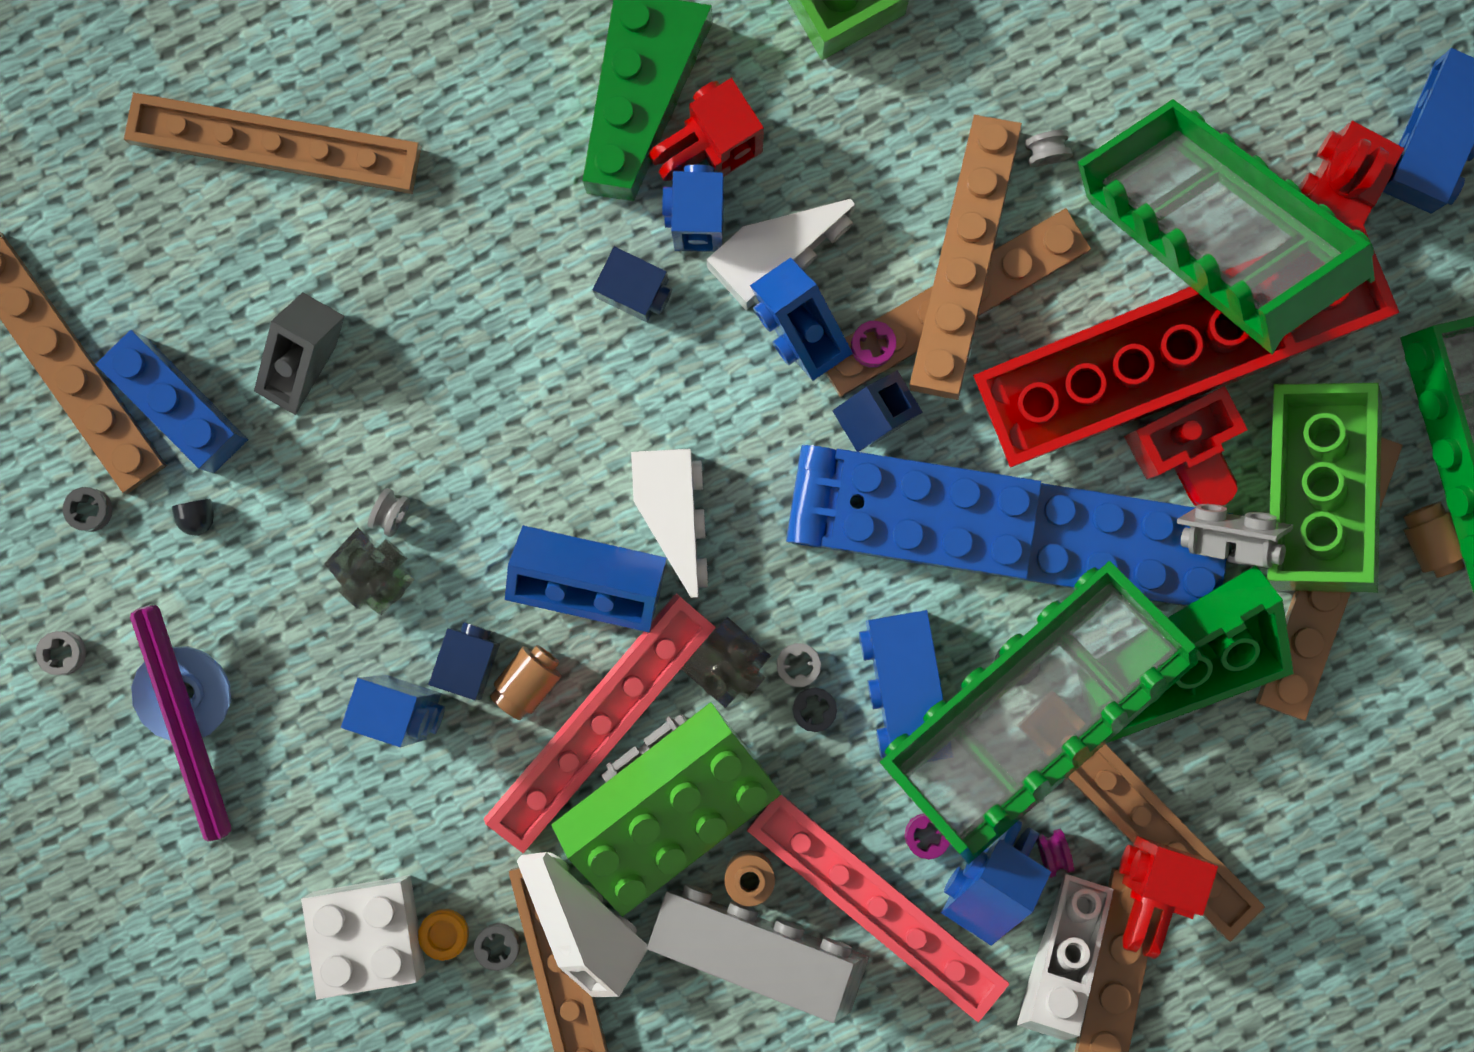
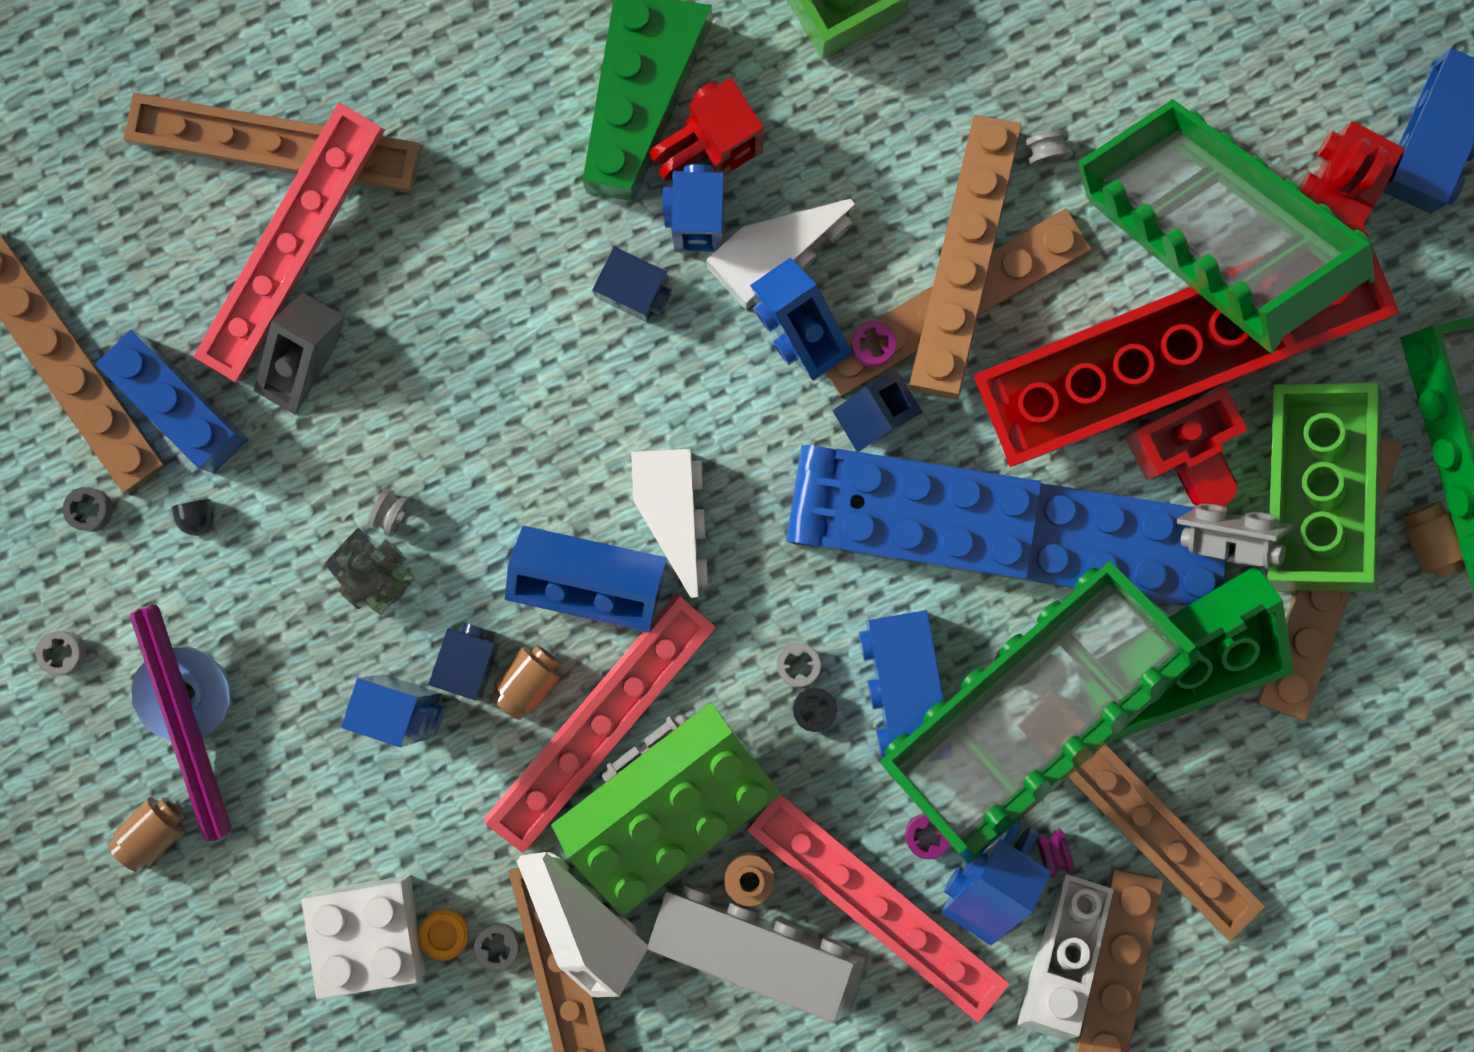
(147, 833): none -> medium nougat brick
(289, 242): none -> coral plate
(723, 668): clear smoke brick -> none
(1162, 884): red brick -> none

